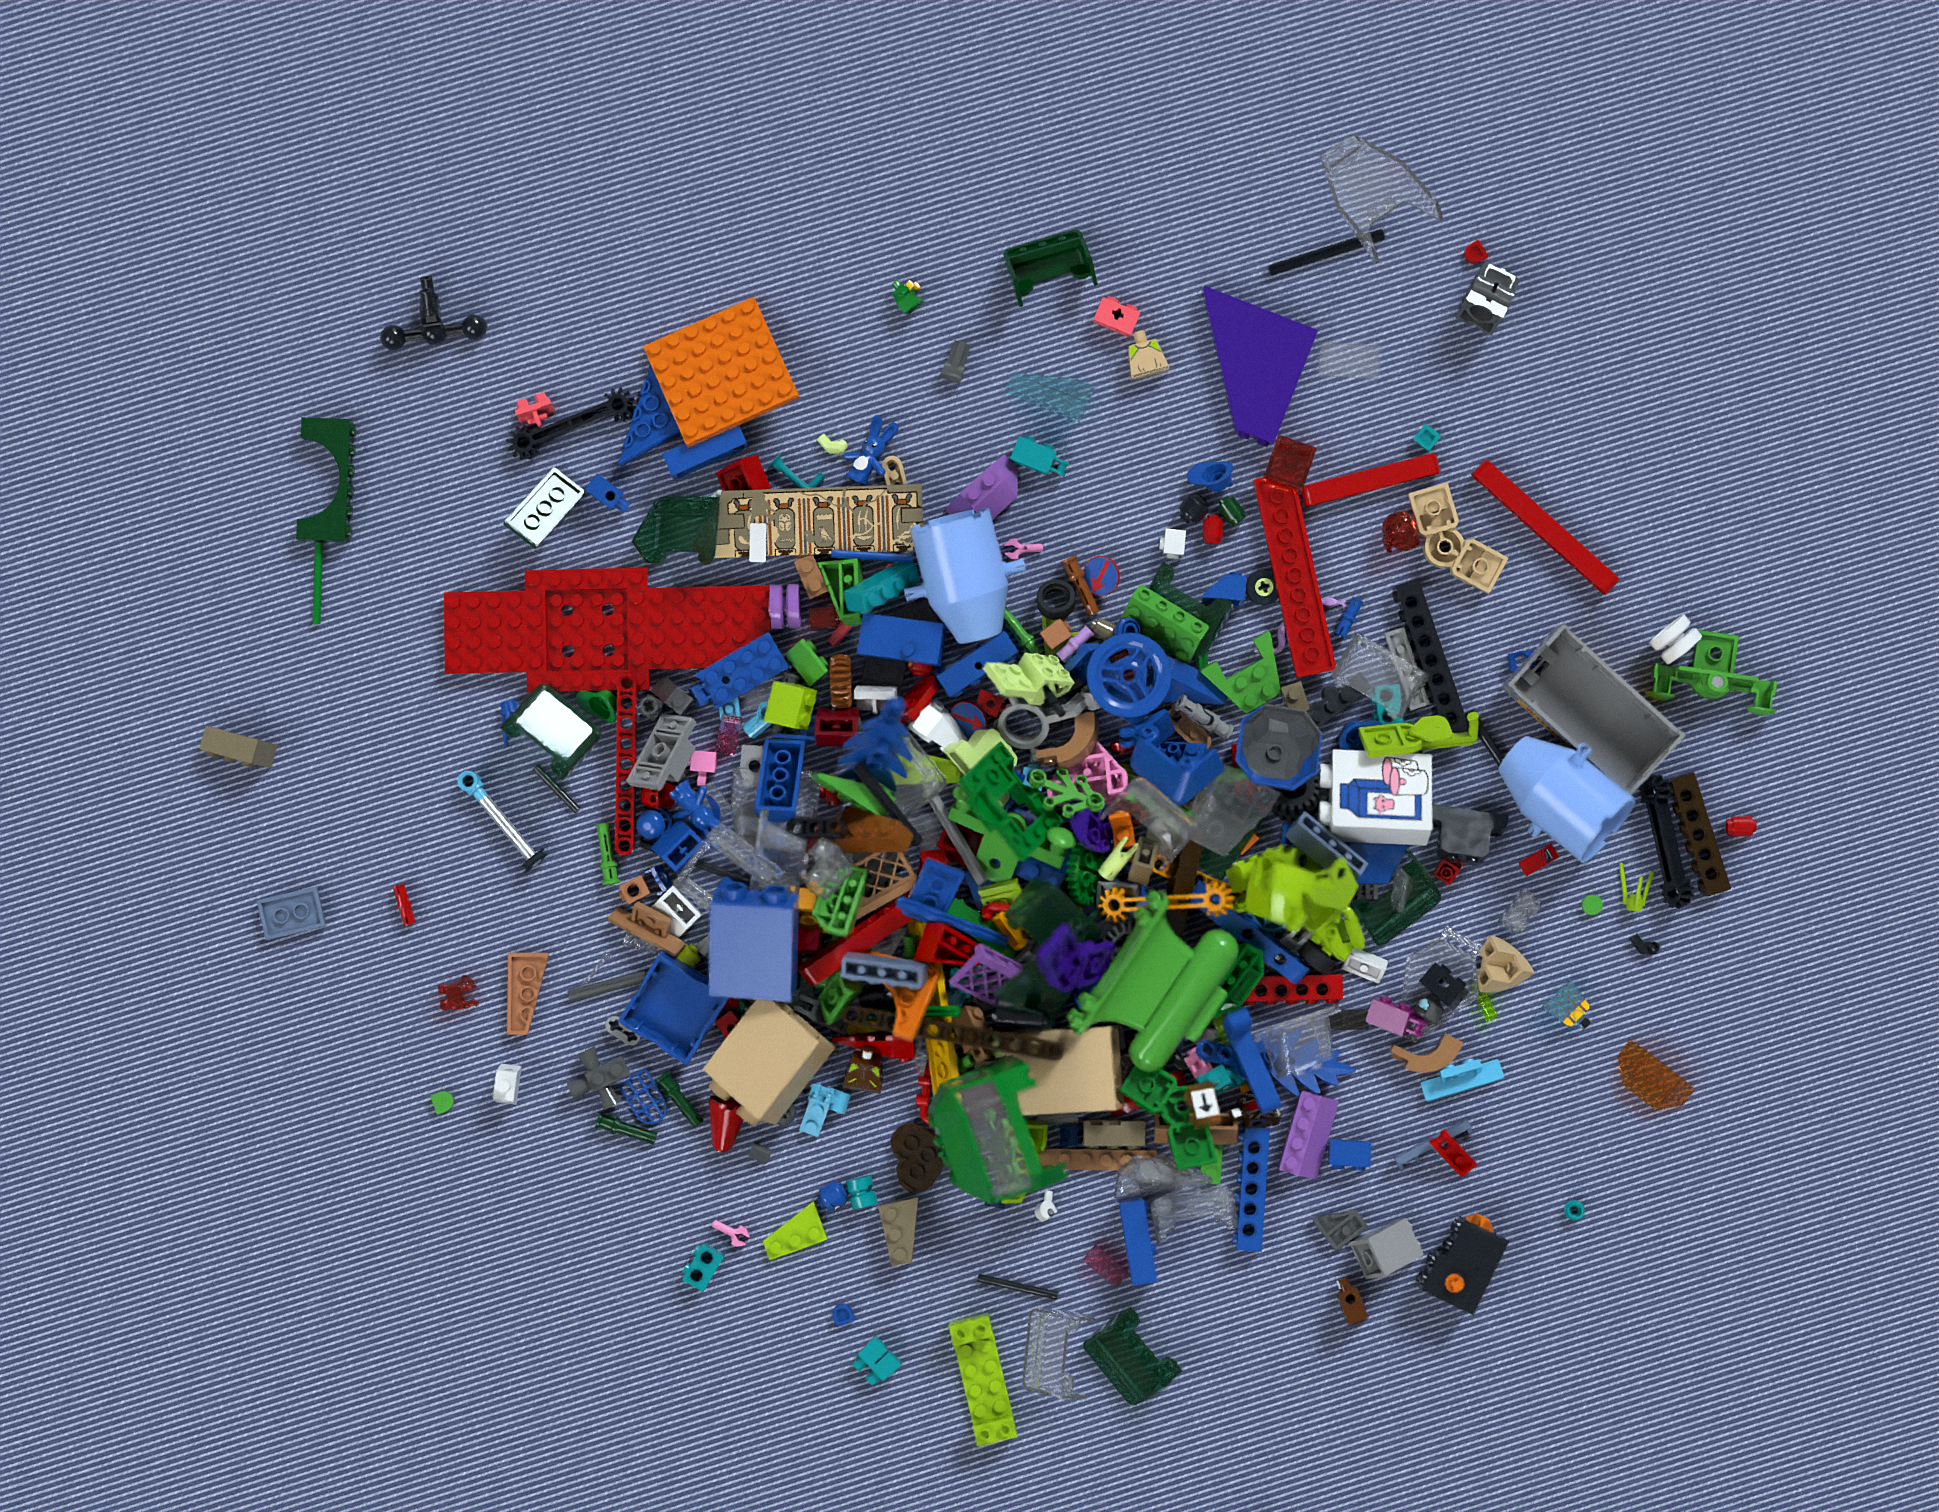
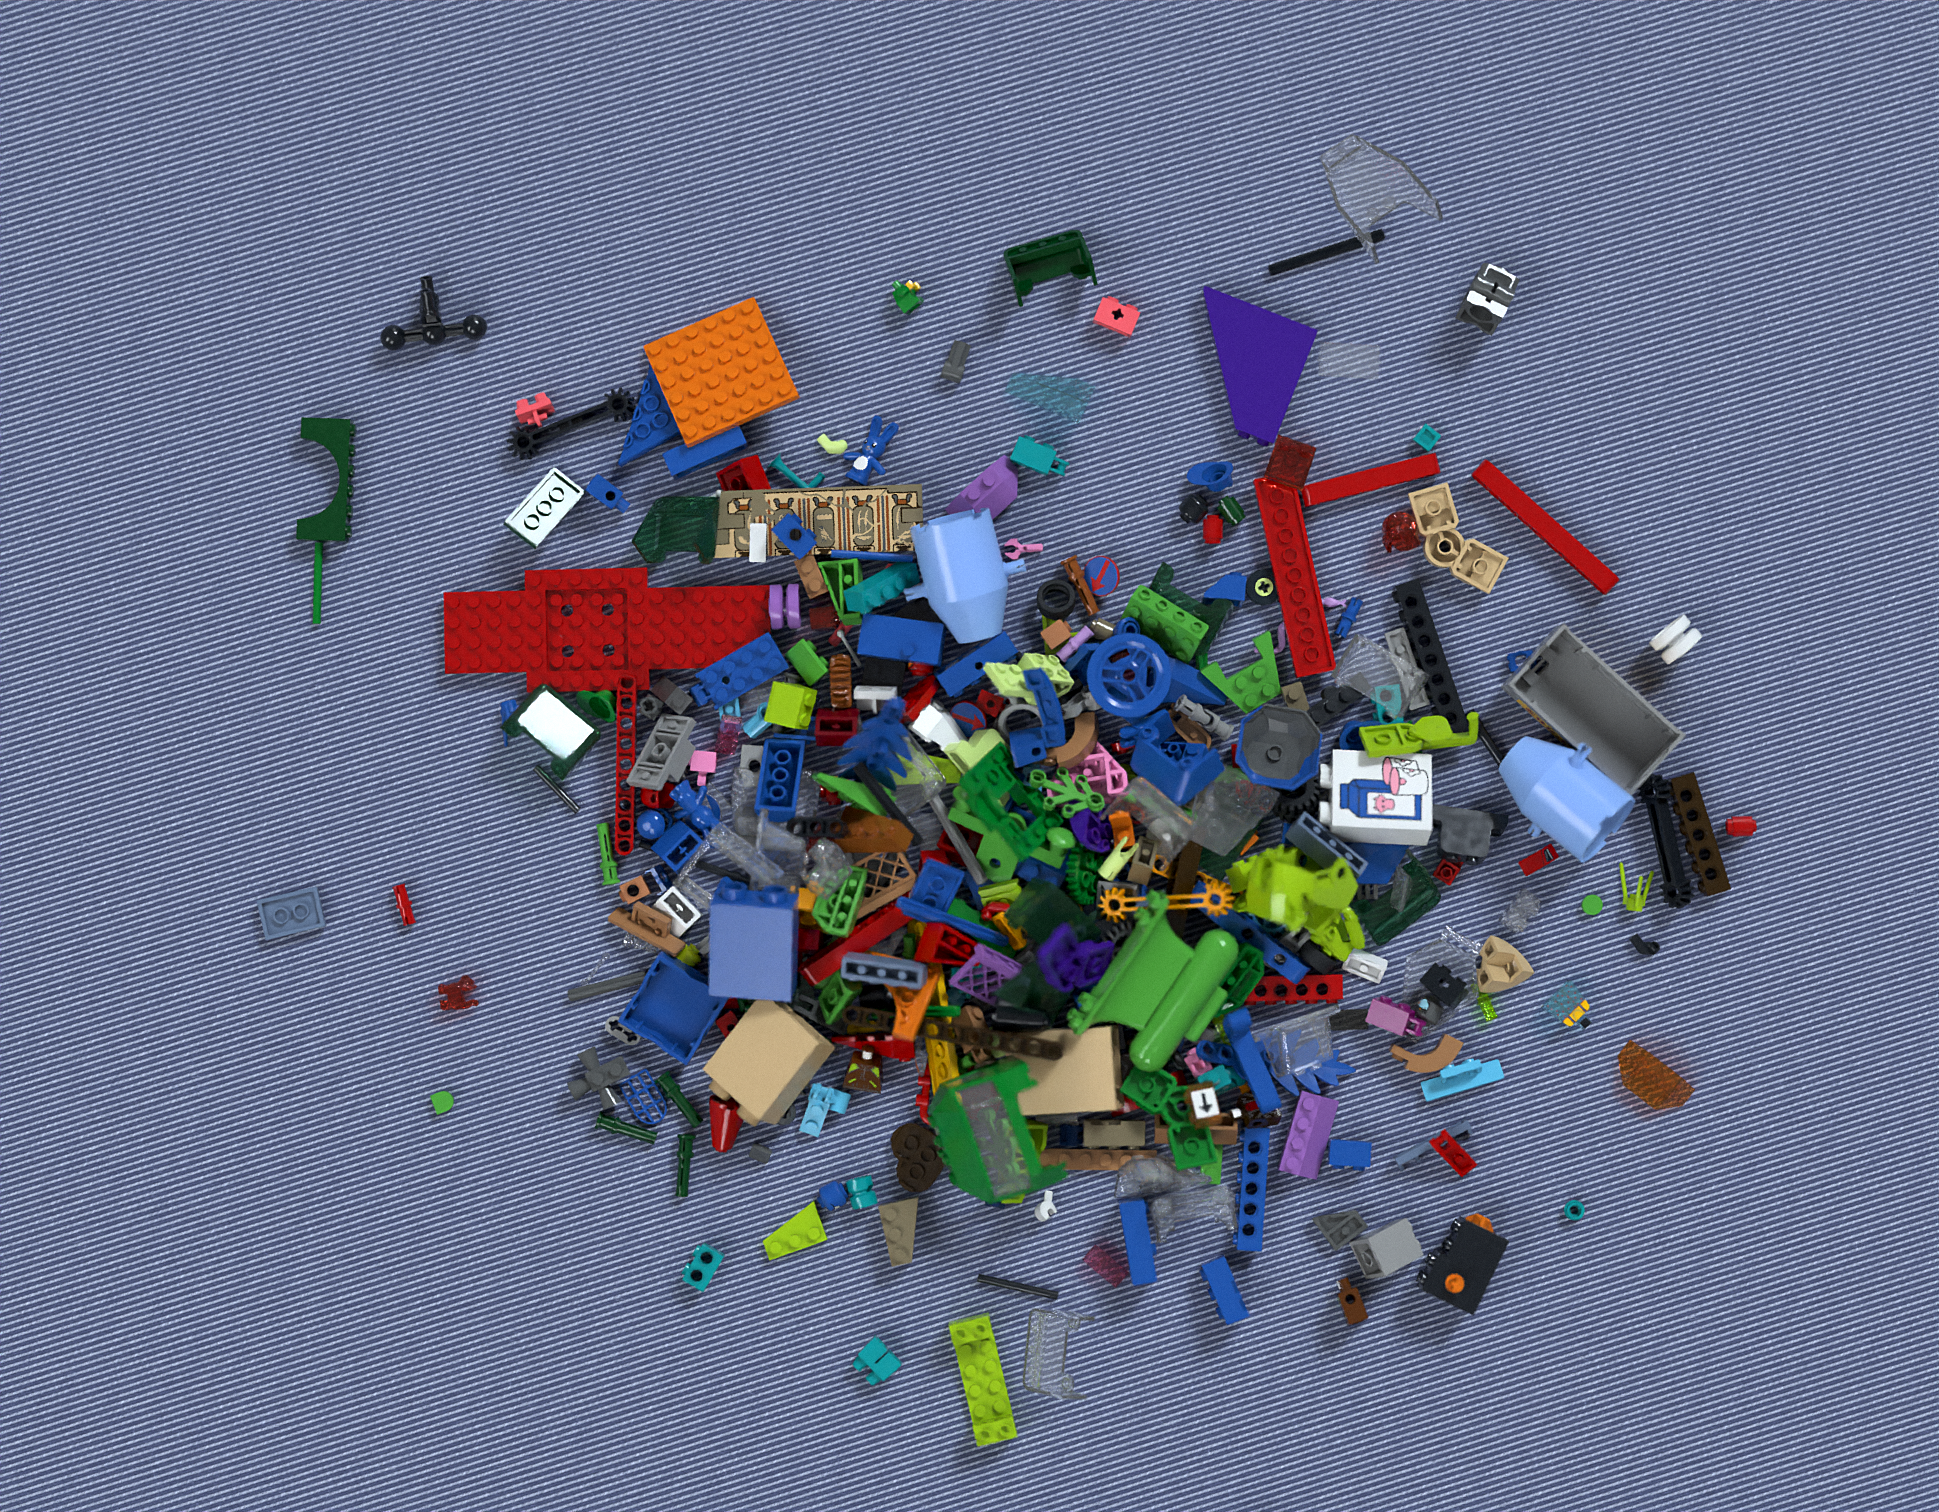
(237, 747): dark tan wedge -> none
(501, 820): piece -> none
(507, 1084): white torso -> none
(523, 989): nougat wing -> none
(685, 1154): none -> dark green pin
(731, 1232): bright pink bar -> none
(797, 547): none -> blue brick
(840, 633): none -> white hinge
(843, 1314): blue tile -> none
(896, 475): tan plate -> none
(1025, 641): bright green pin -> none
(1027, 746): none -> blue torso
(1048, 706): none -> blue slope
(1128, 1360): clear green windscreen -> none
(1145, 357): tan torso -> none
(1173, 543): white brick -> none
(1224, 1290): none -> blue wedge
(1475, 253): red tile -> none
(1714, 677): bright green piece -> none

